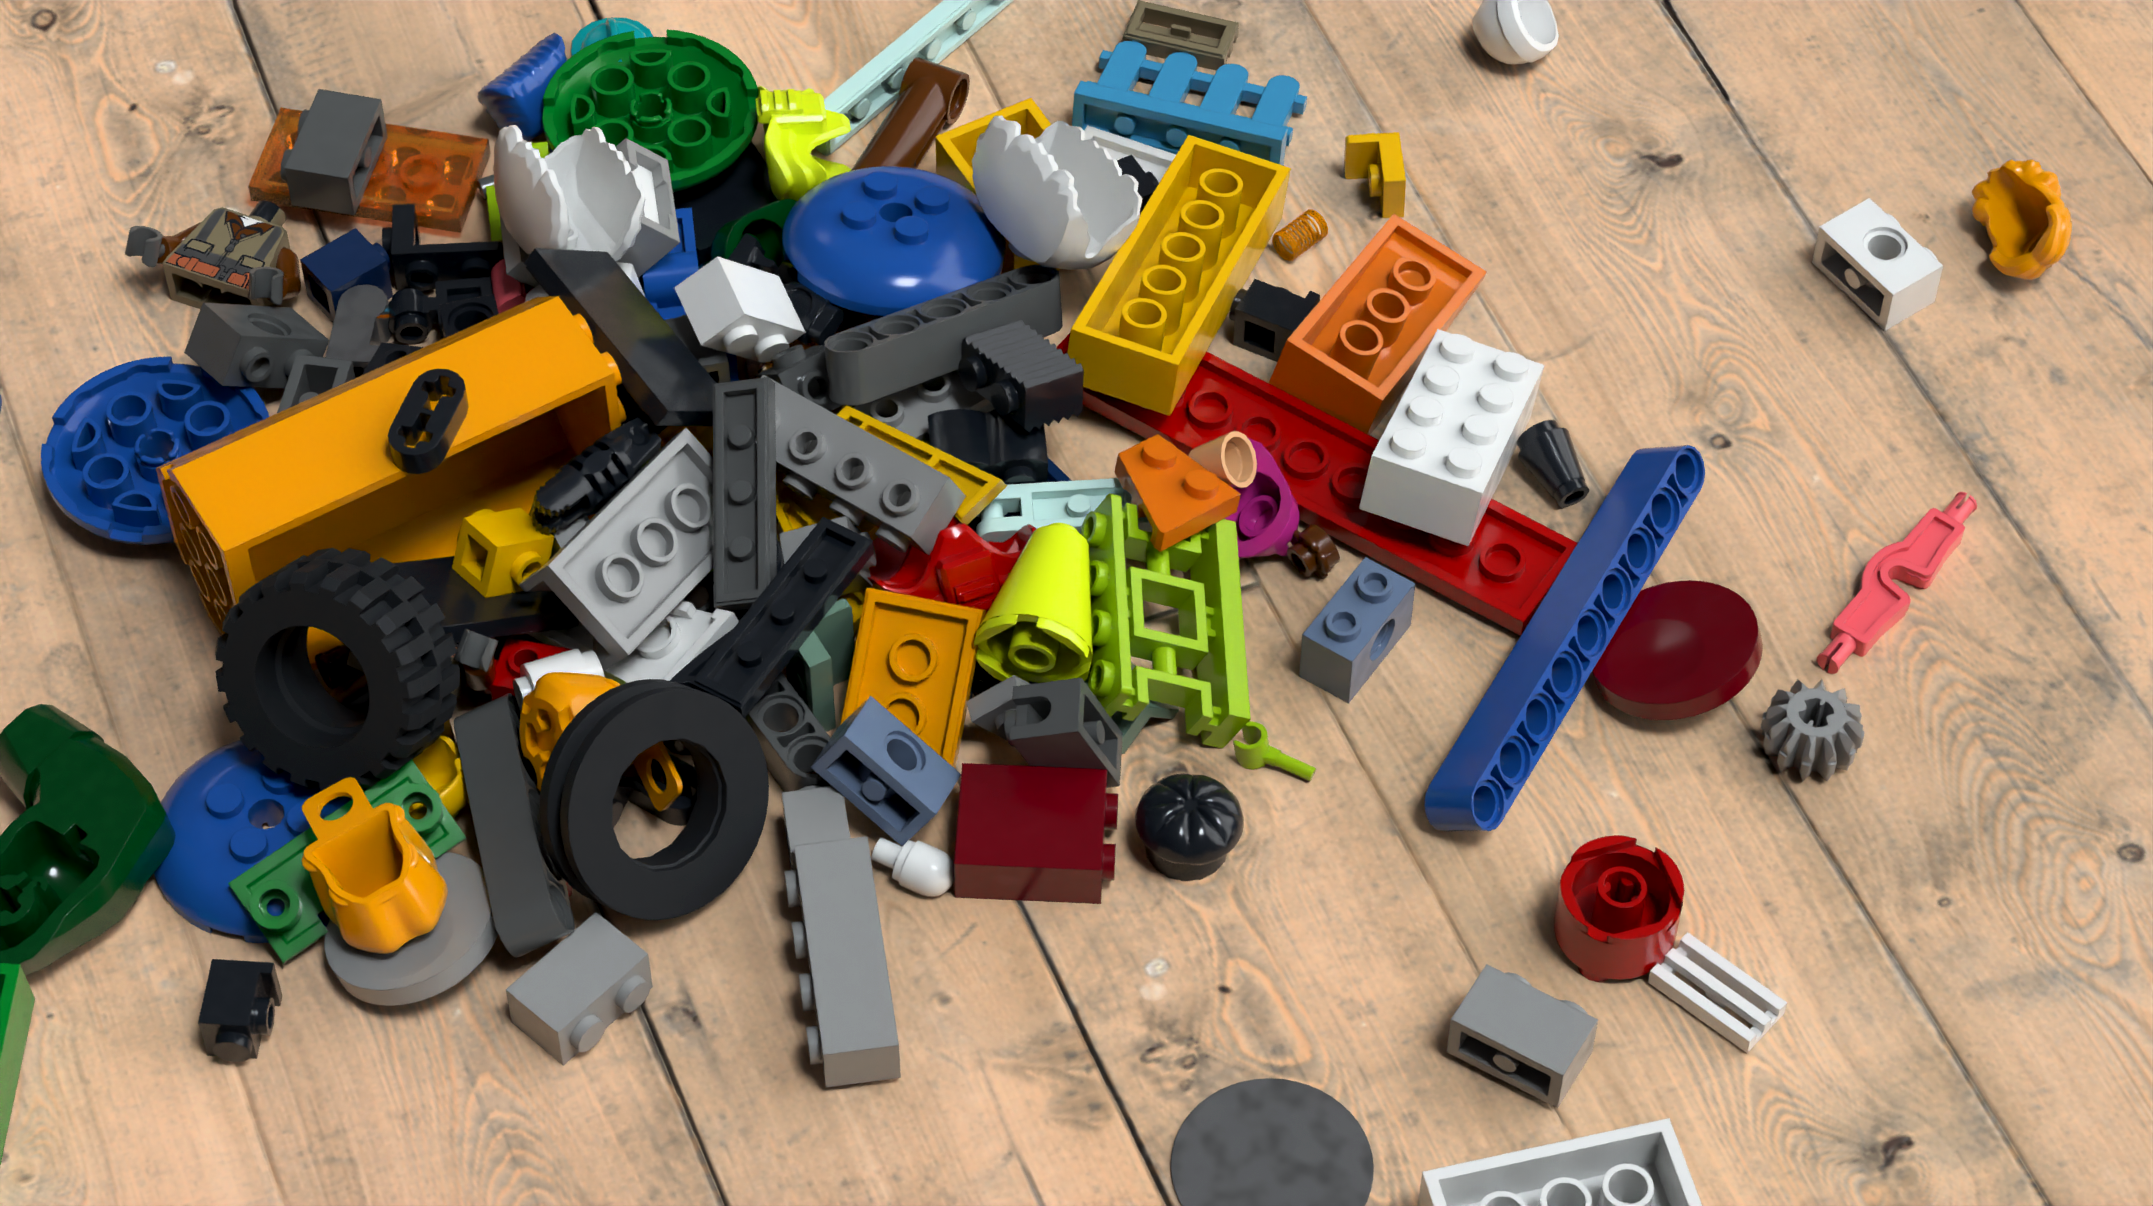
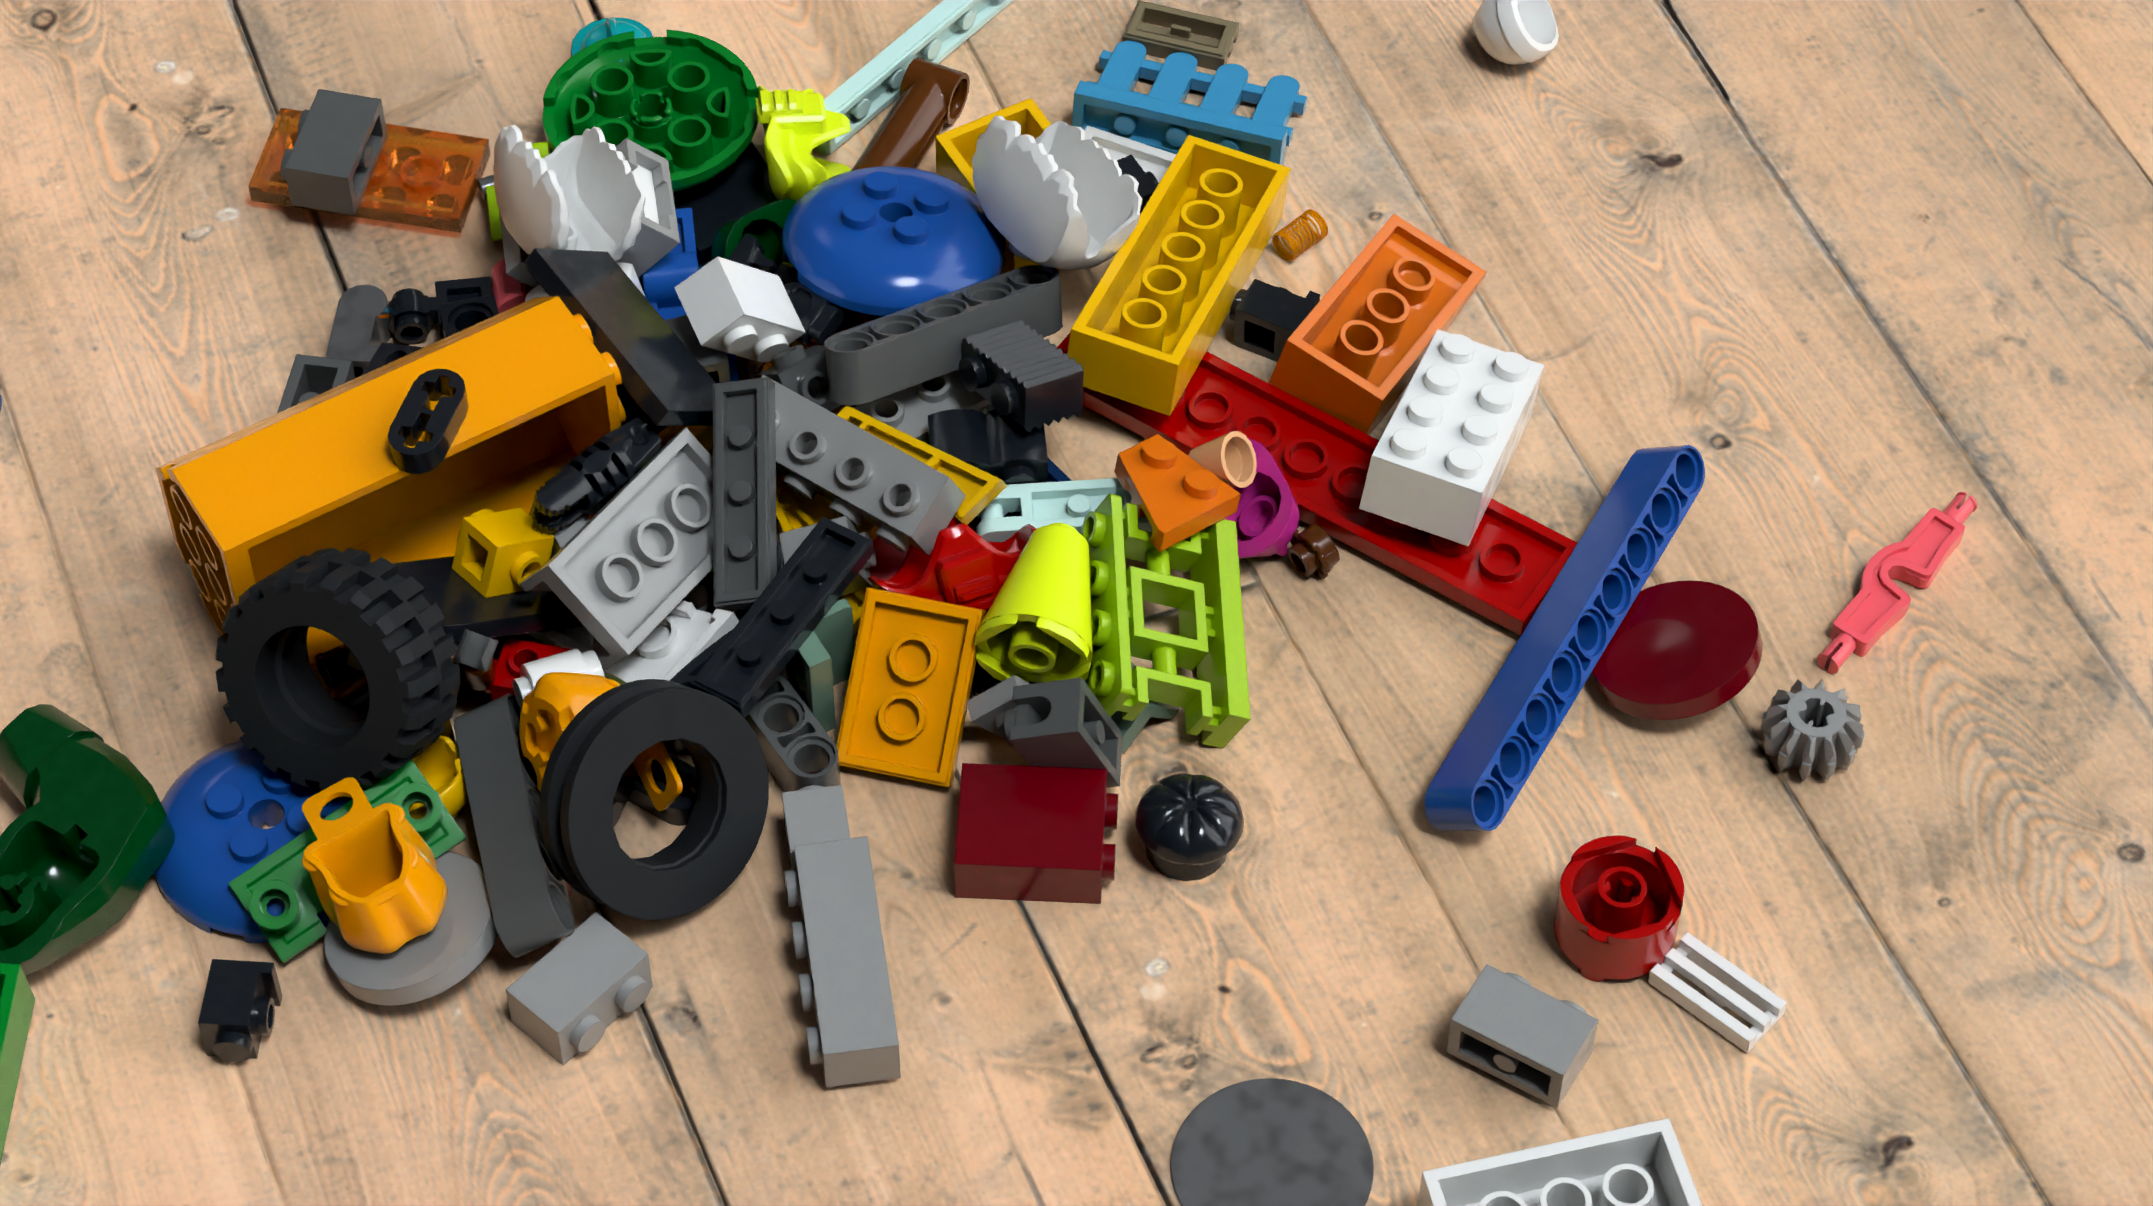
(123, 428): blue brick -> none
(224, 258): torso -> none
(251, 343): dark grey brick -> none
(342, 265): dark blue brick -> none
(422, 265): black bracket -> none
(519, 91): blue hair -> none
(886, 771): sand blue brick -> none
(917, 866): white cylinder -> none
(1261, 753): lime hand -> none
(1356, 629): sand blue brick -> none
(1381, 162): yellow bracket -> none
(1553, 461): black cone -> none
(1877, 264): white brick -> none
(2023, 218): light orange hair -> none

